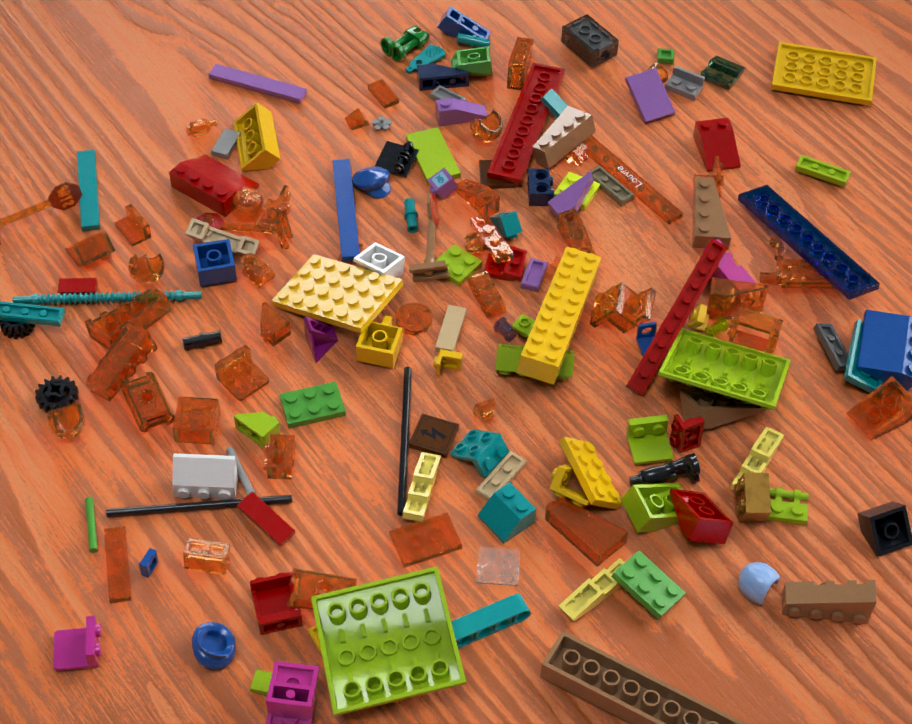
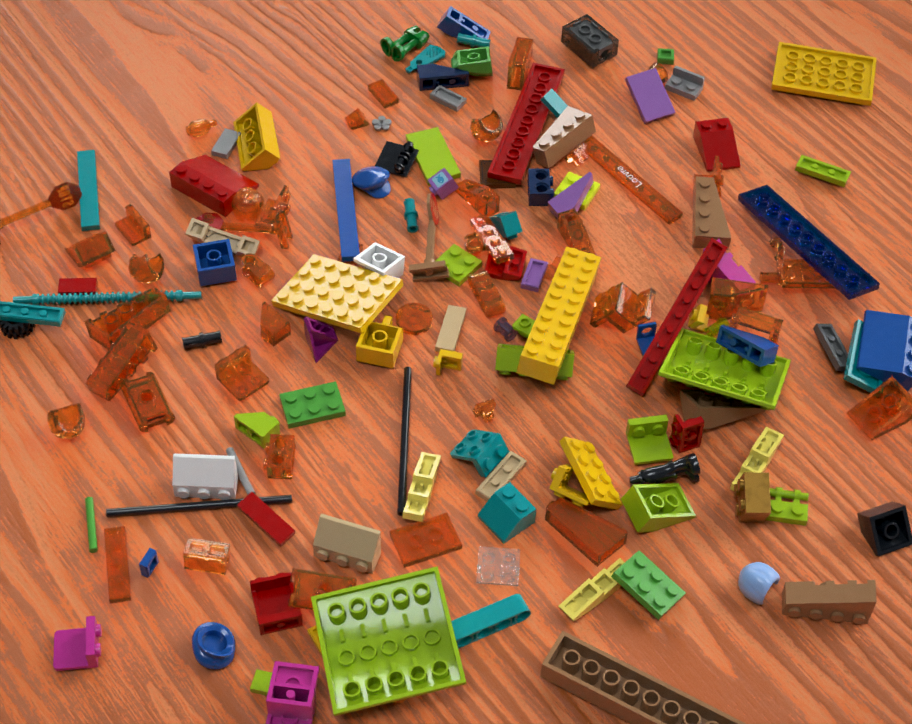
(56, 393): black gear -> none
(196, 420): clear orange brick -> none
(257, 83): medium lavender tile -> none
(347, 543): none -> tan slope
(434, 435): reddish brown tile -> none
(457, 111): medium lavender slope -> none
(612, 186): dark tan tile -> none
(700, 517): red slope -> none
(722, 72): clear green slope -> none
(748, 345): none -> blue slope

